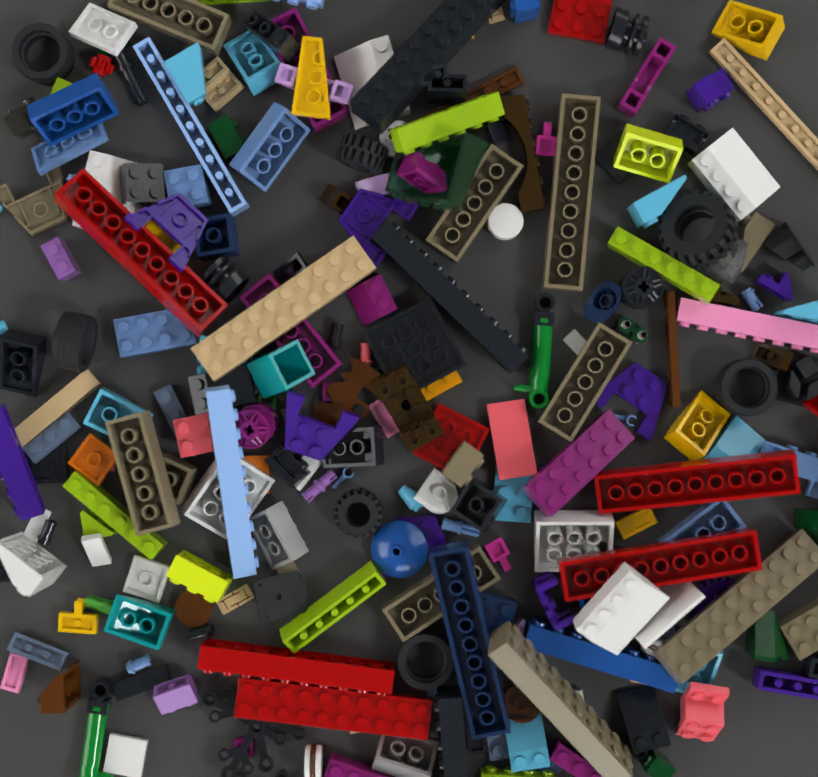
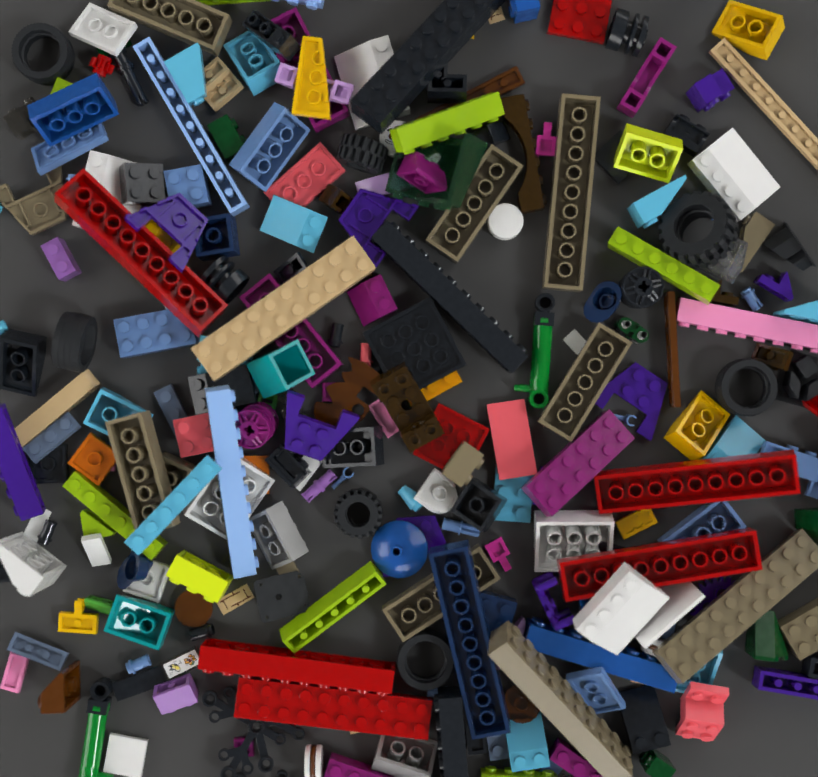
(133, 569): none -> dark blue piece
(173, 505): none -> medium azure plate
(180, 663): none -> tile
(293, 223): none -> medium azure slope
(307, 177): none -> coral tile
(596, 689): none -> medium blue tile

